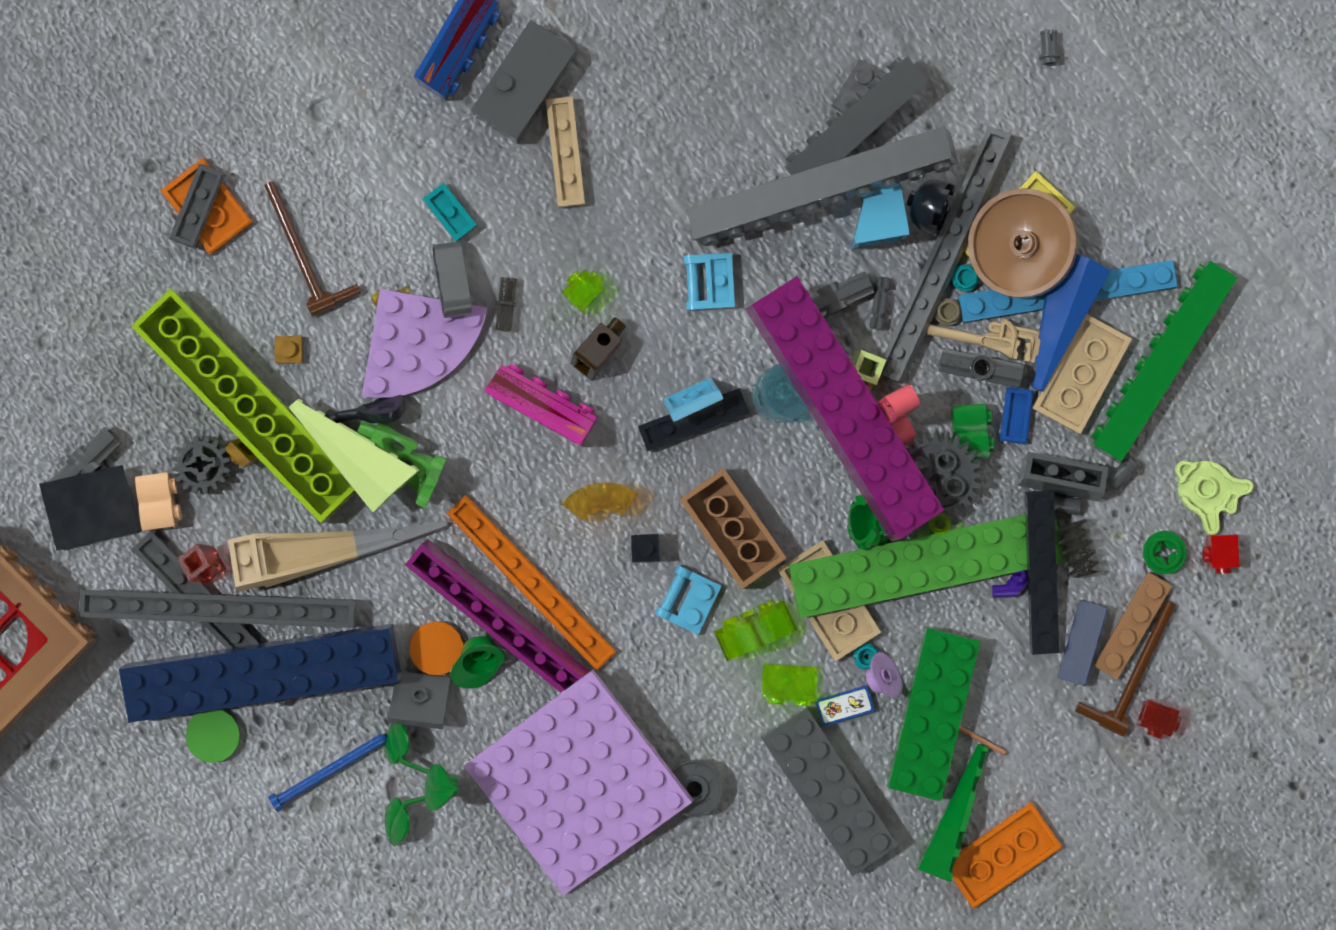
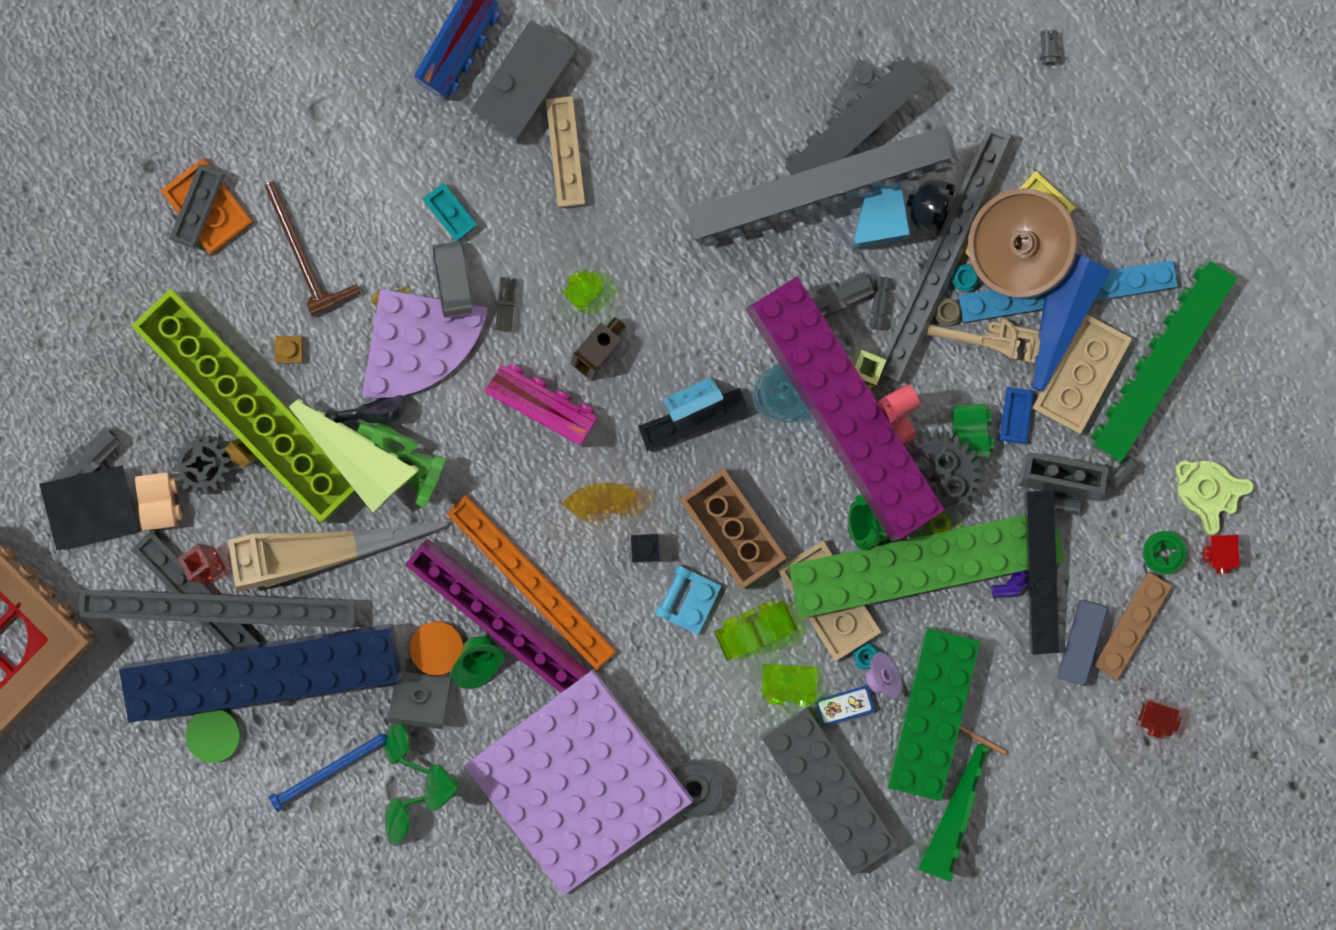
(718, 281): medium azure plate -> none
(998, 370): dark grey piece -> none
(1003, 854): orange tile -> none
(1077, 549): clear smoke piece -> none
(1115, 720): reddish brown bar -> none

